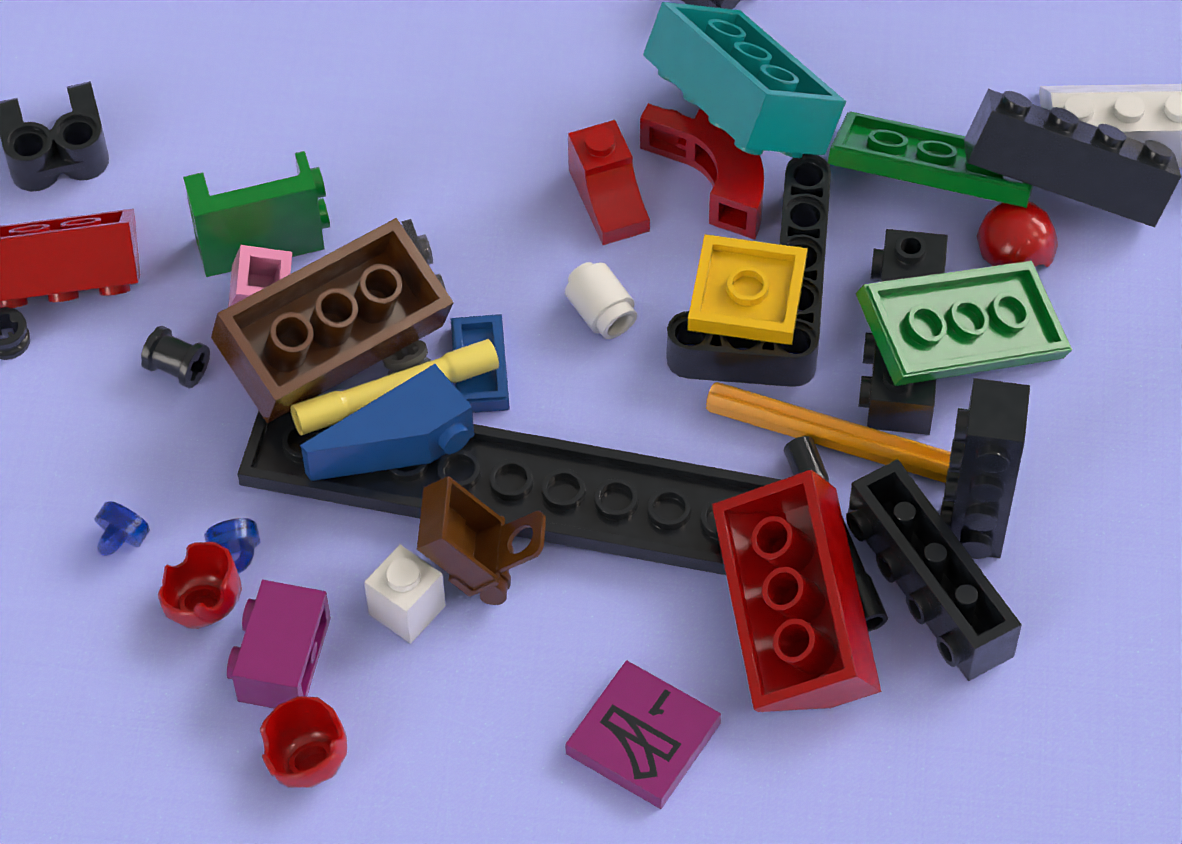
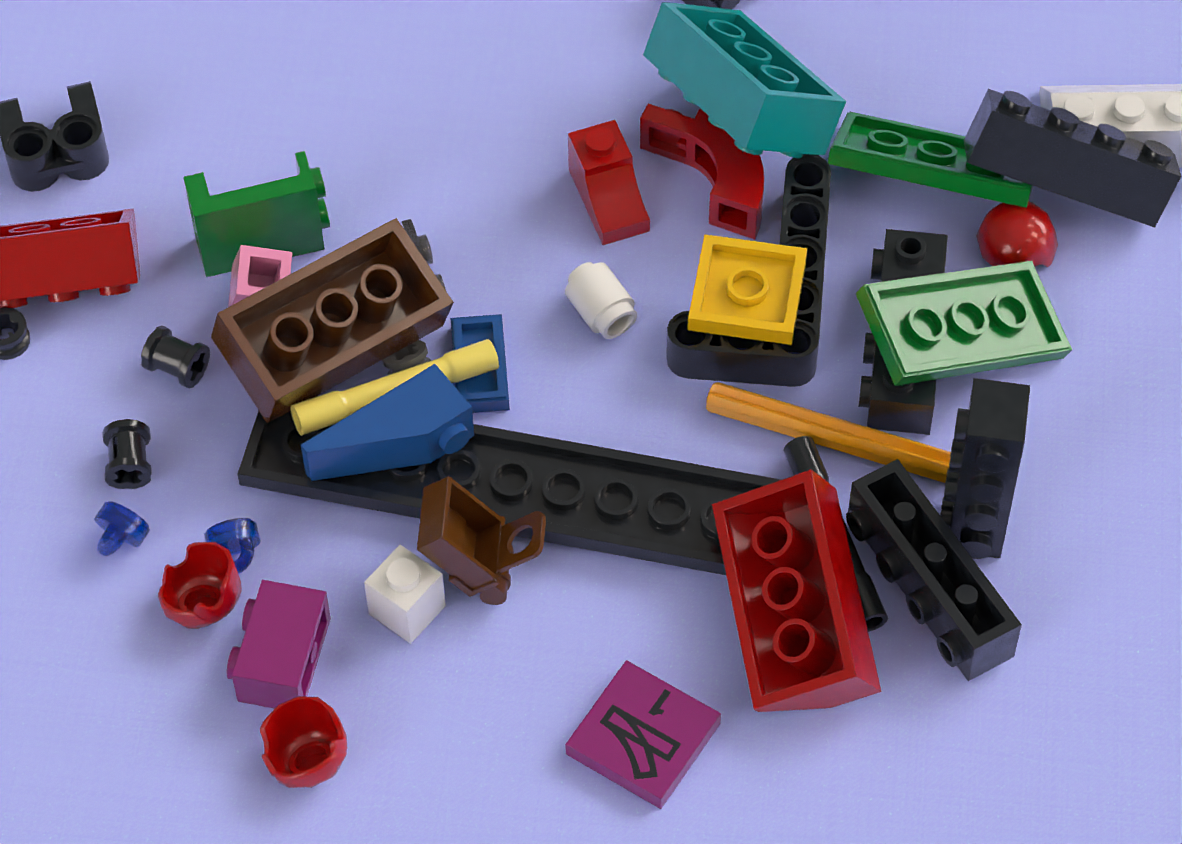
(127, 454): none -> black bush

